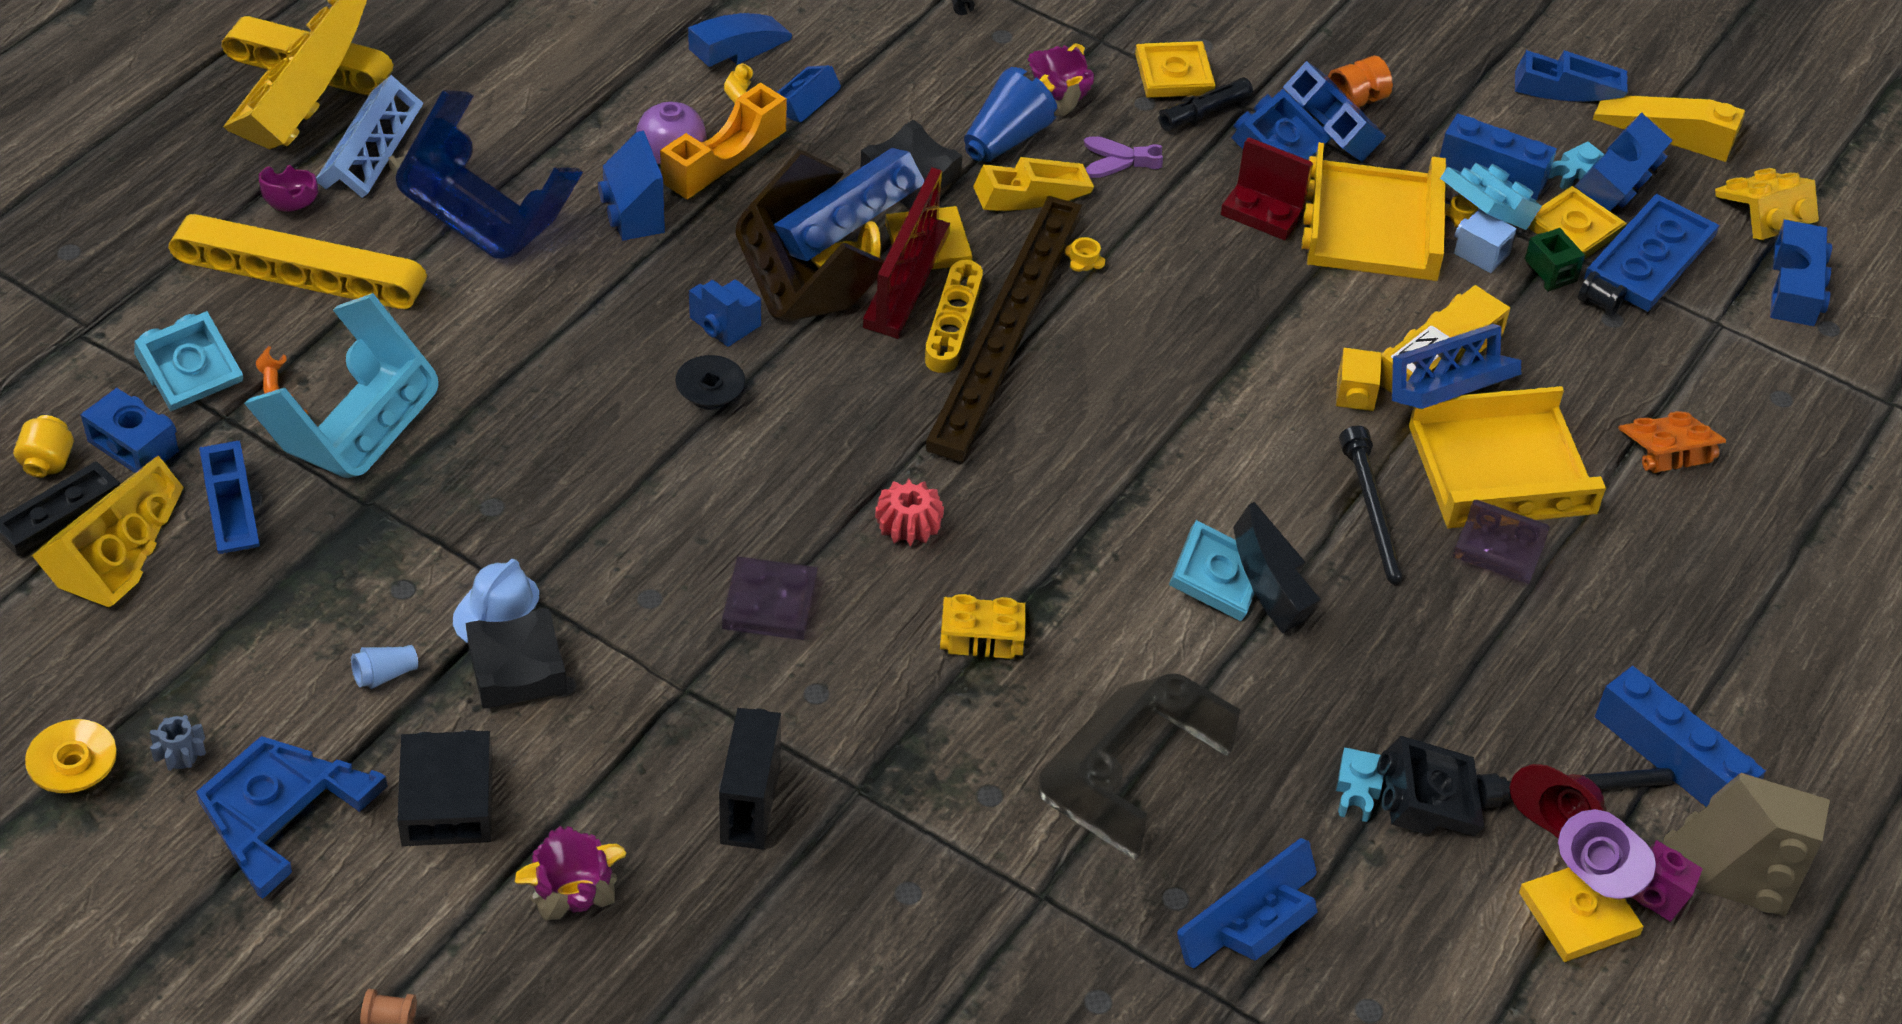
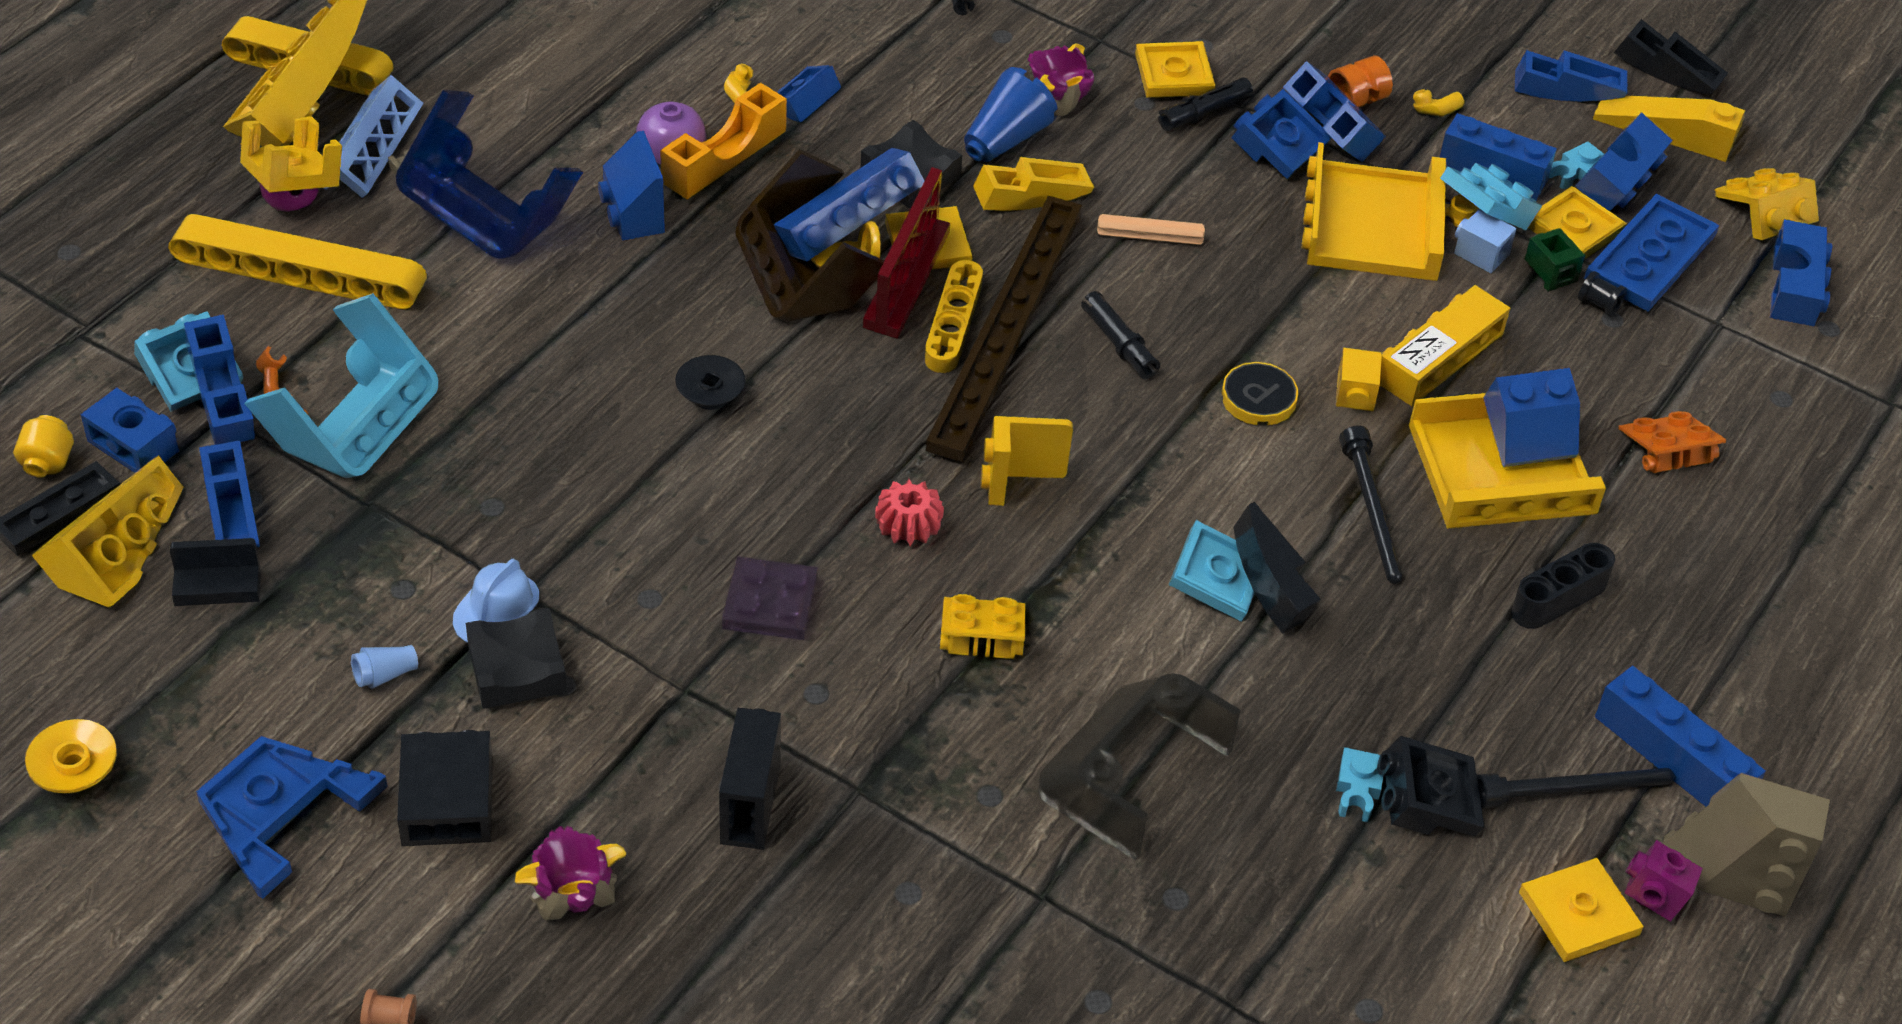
(177, 742): sand blue gear -> none
(215, 572): none -> black panel
(219, 380): none -> blue arch
(293, 165): none -> yellow panel
(725, 310): blue brick -> none
(735, 37): blue slope -> none
(1024, 450): none -> yellow bracket
(1085, 254): yellow plate -> none
(1120, 156): medium lavender piece -> none
(1128, 343): none -> black pin
(1150, 229): none -> light nougat axle
(1256, 911): blue bracket -> none
(1259, 393): none -> tile
(1269, 189): dark red bracket -> none
(1437, 107): none -> yellow arm
(1450, 378): blue fence -> none
(1501, 541): clear purple bracket -> none
(1534, 416): none -> blue slope
(1553, 797): dark red piece -> none
(1562, 585): none -> black beam
(1606, 854): medium lavender piece -> none
(1670, 59): none -> black slope

